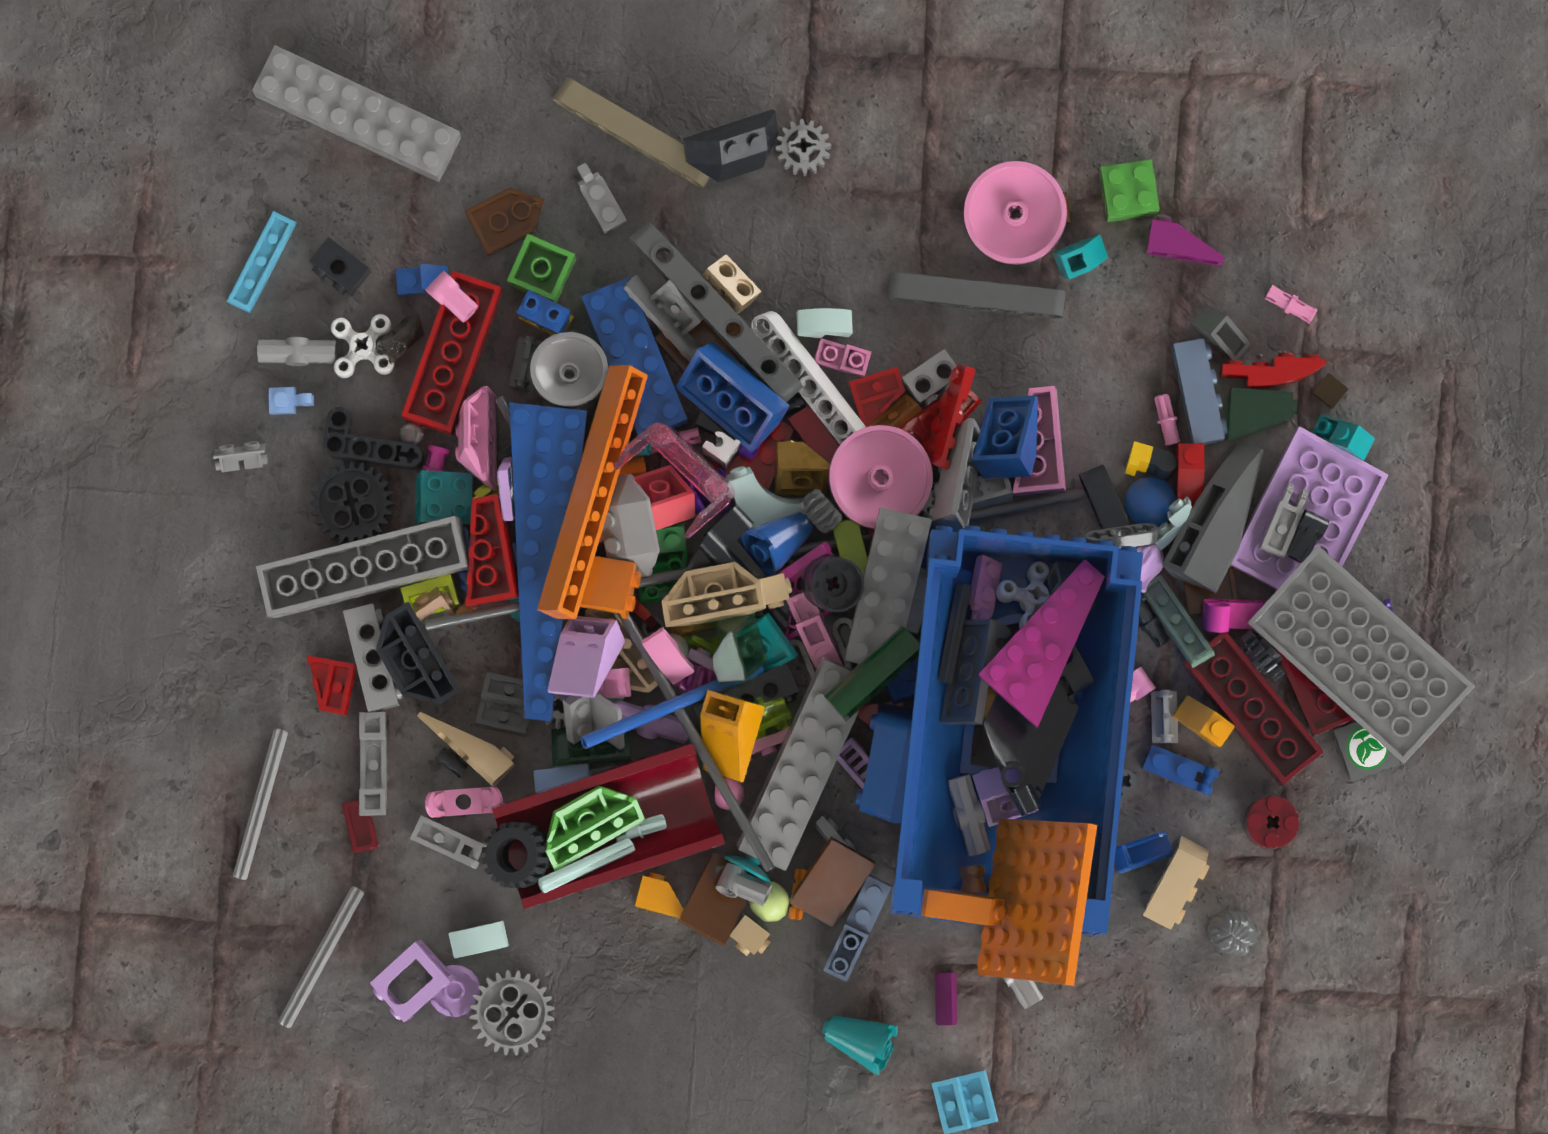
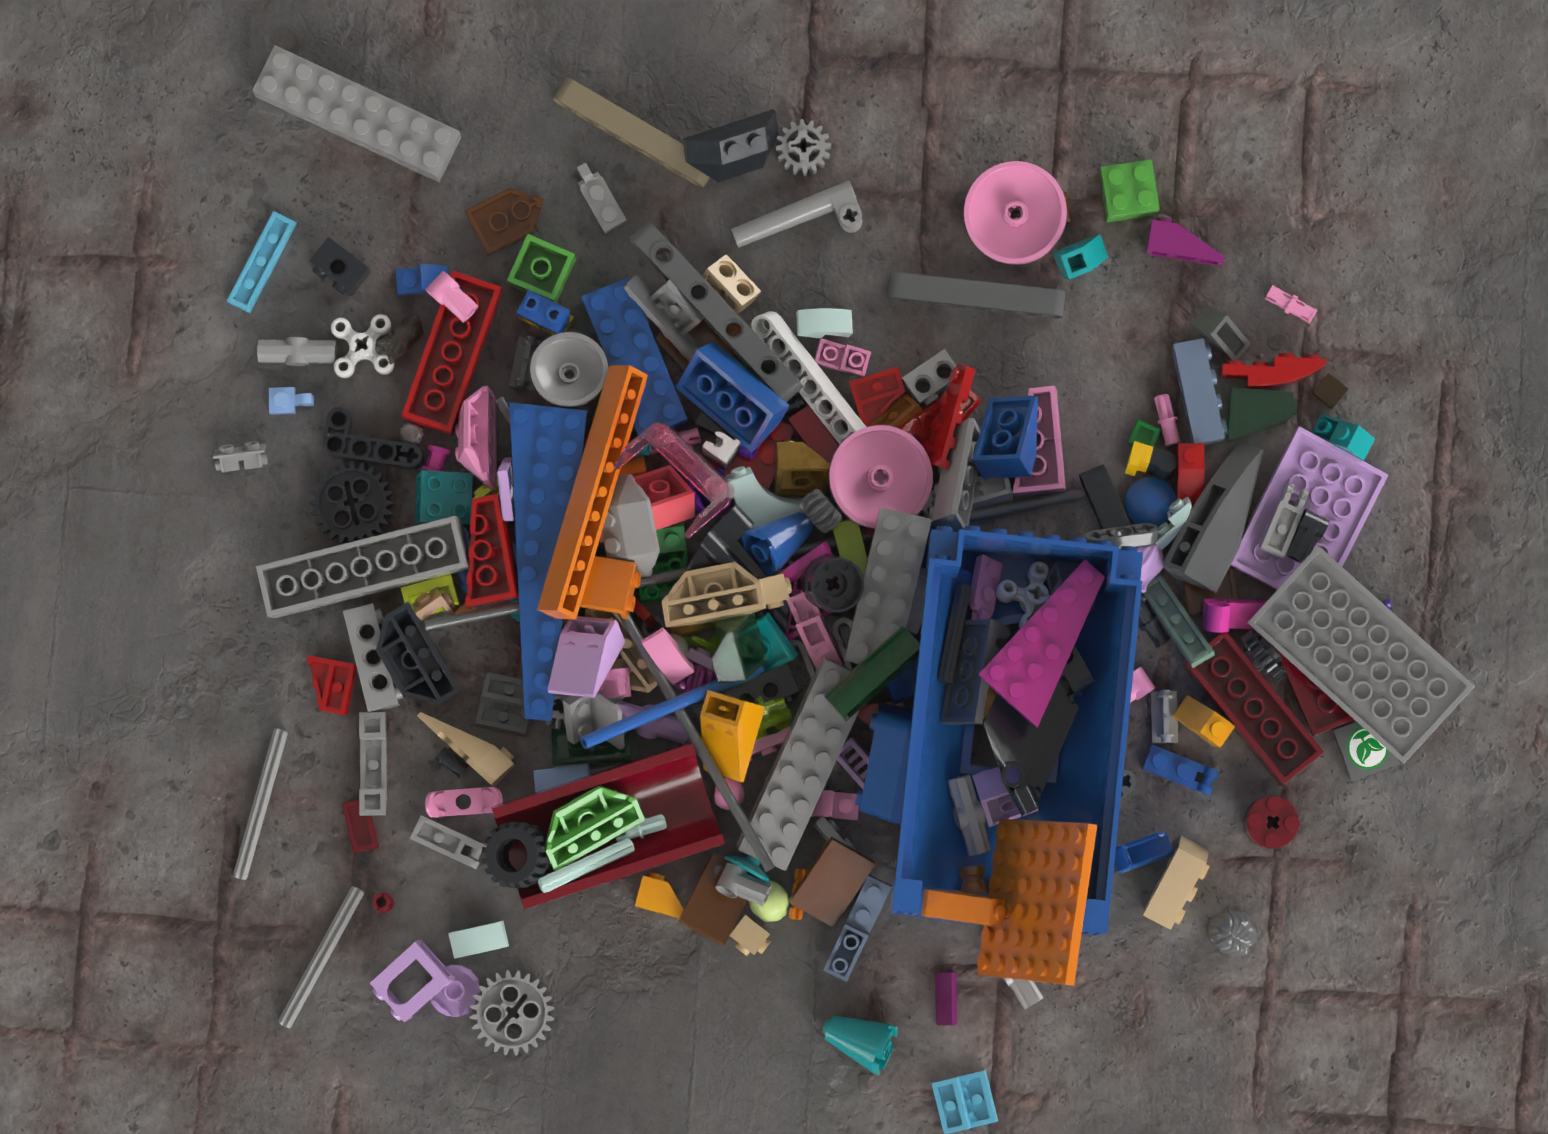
(377, 902): none -> dark red pin
(836, 806): none -> bright pink slope
(837, 198): none -> light grey axle
(1144, 433): none -> green tile

